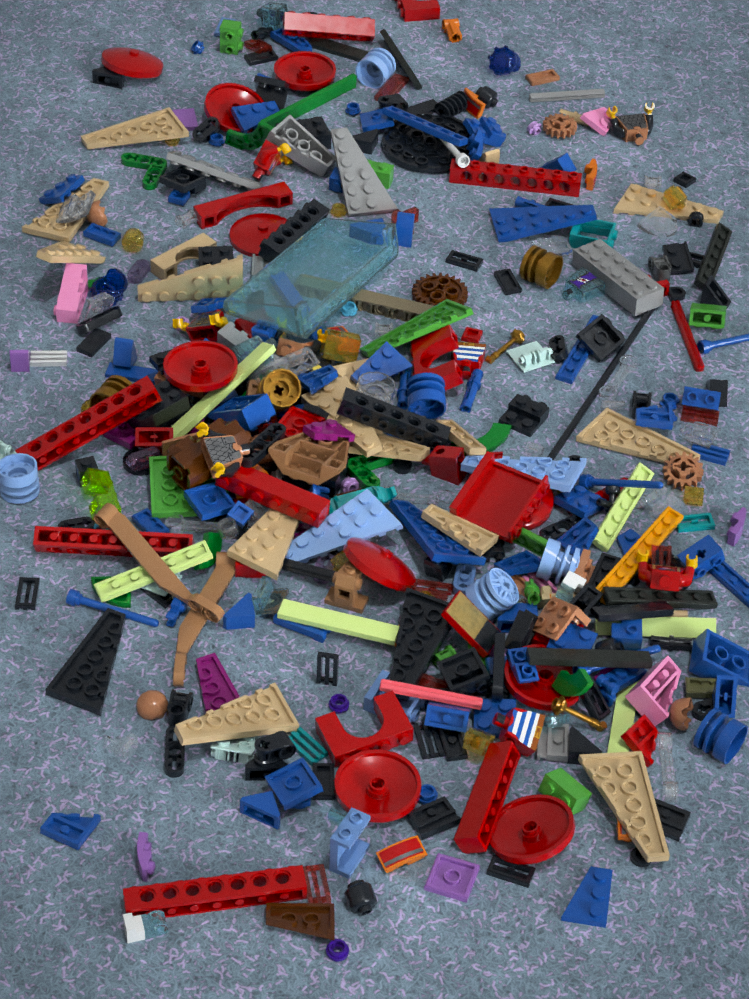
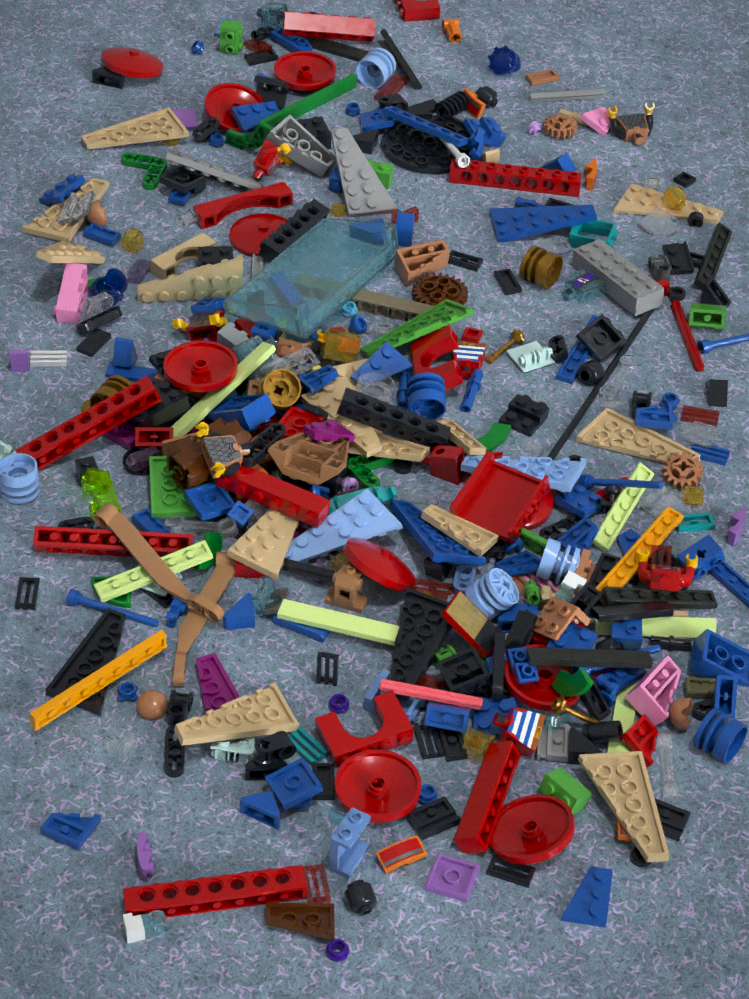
(97, 680): none -> light orange tile
(127, 687): none -> blue plate
(357, 324): none -> blue tile
(421, 260): none -> nougat wedge
(517, 545): none -> blue tile
(590, 372): none -> black head
(603, 731): none -> black piece
(701, 398): blue brick -> none

